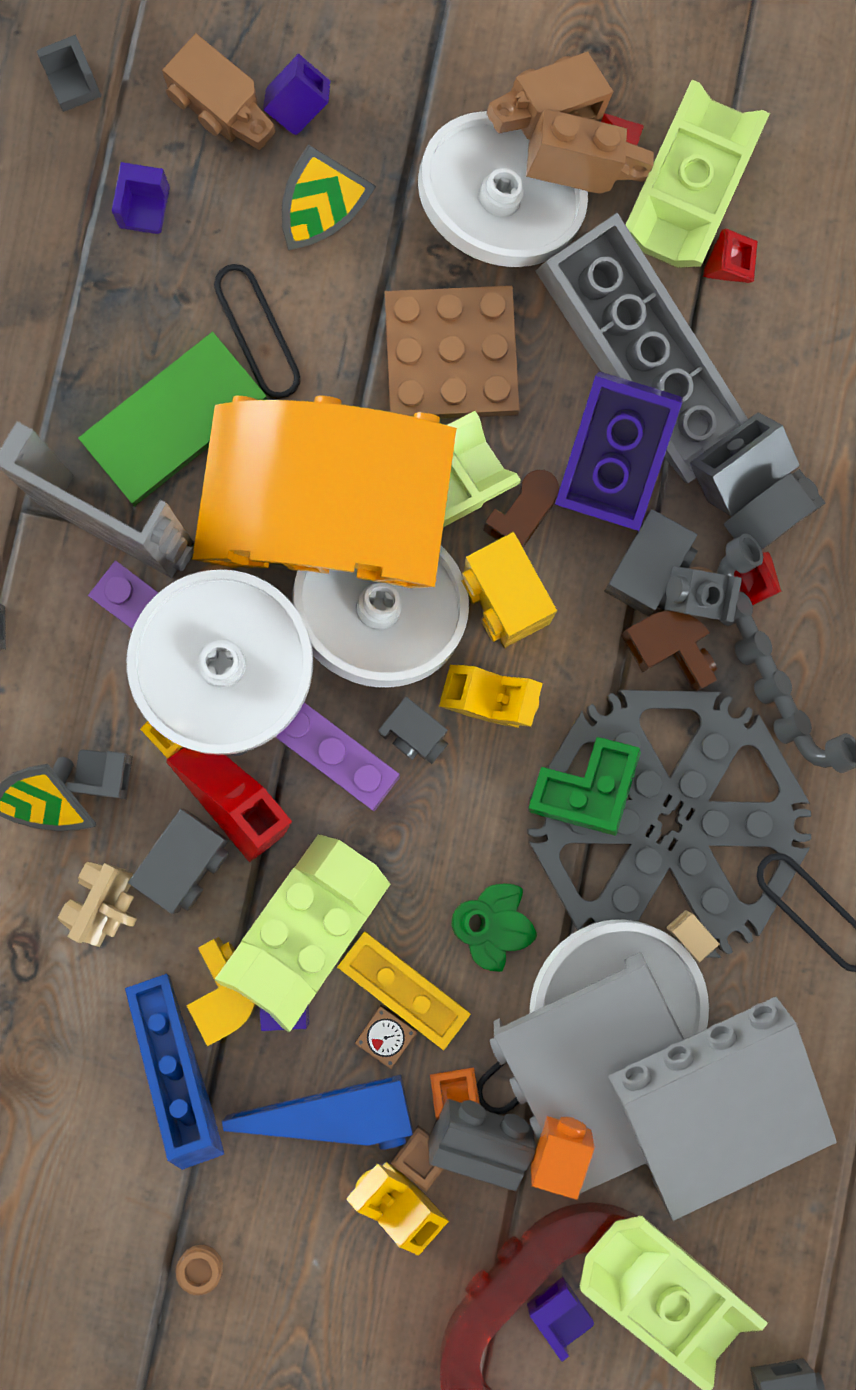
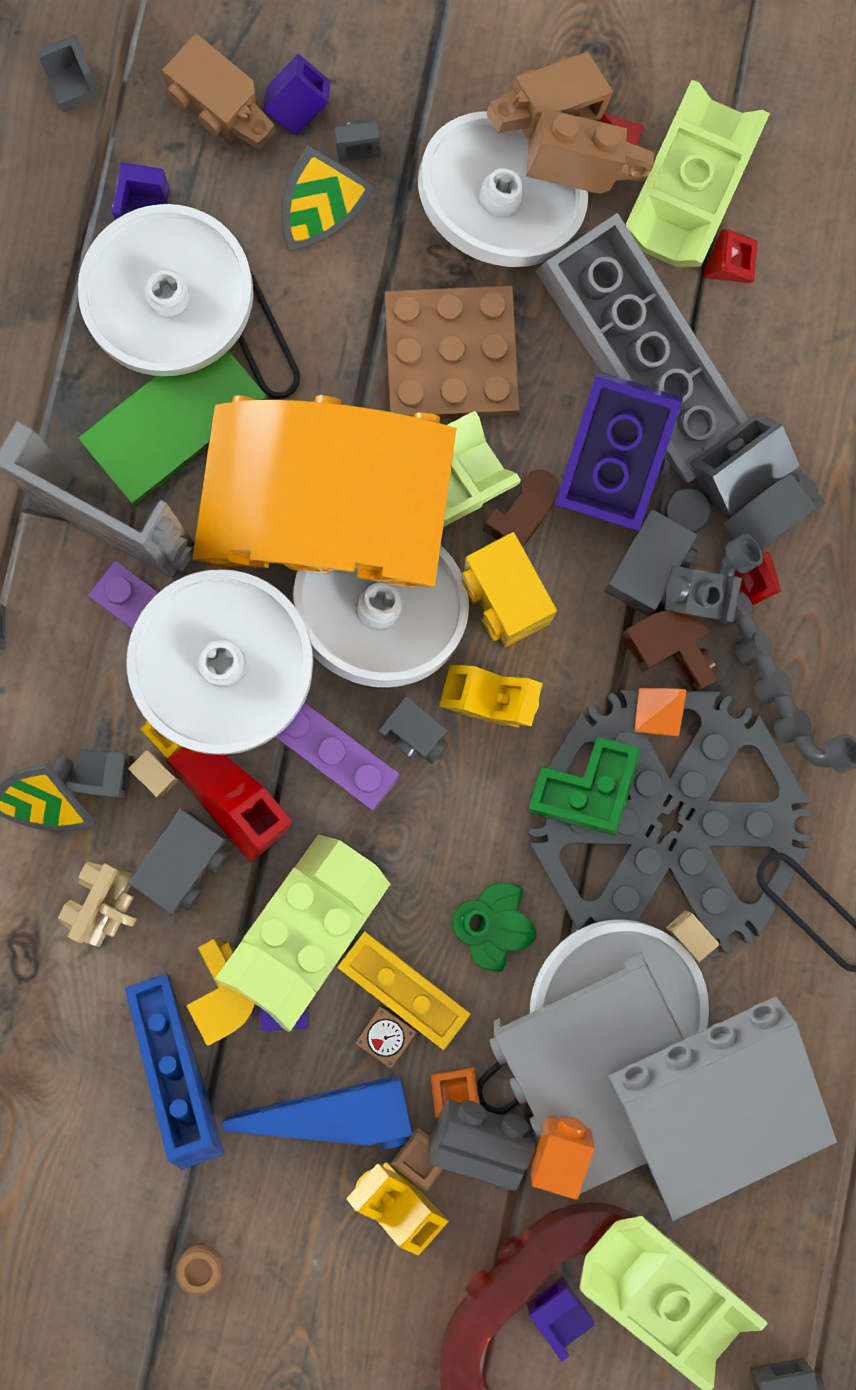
(154, 774): none -> tan piece
(165, 290): none -> white dish
(357, 140): none -> dark grey plate
(659, 711): none -> orange slope
(688, 509): none -> dark grey tile

